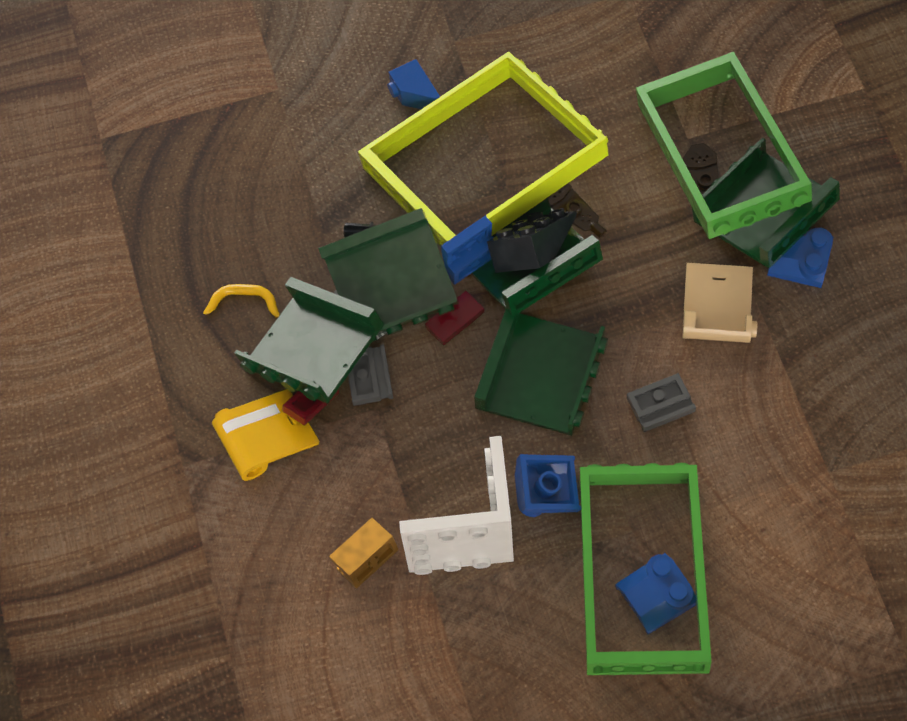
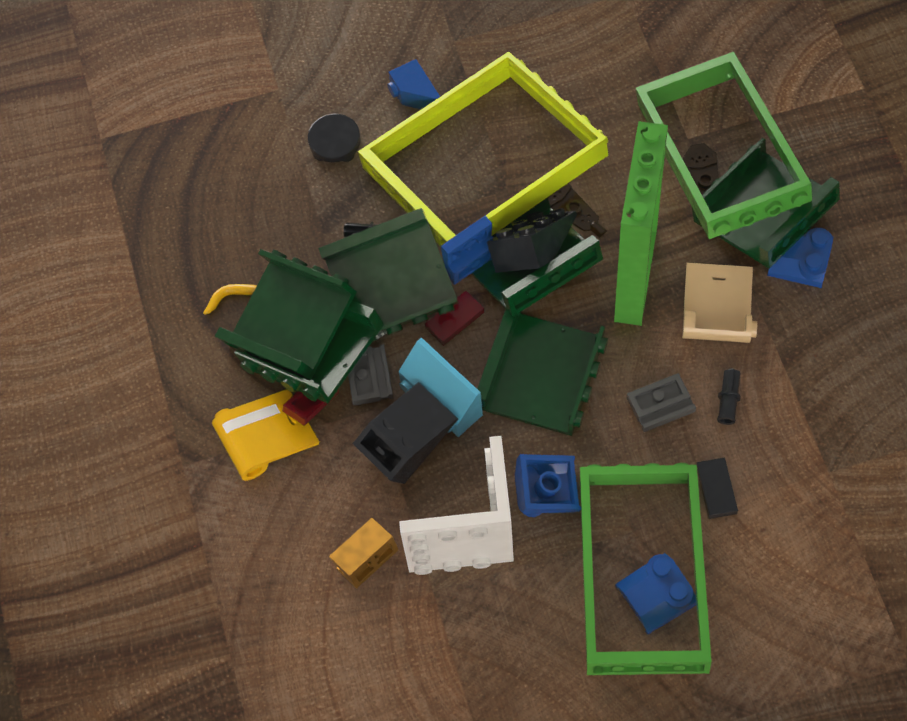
(291, 315): none -> dark green panel
(334, 138): none -> black tile
(405, 433): none -> black slope
(444, 382): none -> medium azure slope
(640, 229): none -> bright green door
(716, 488): none -> black tile
(729, 396): none -> black axle

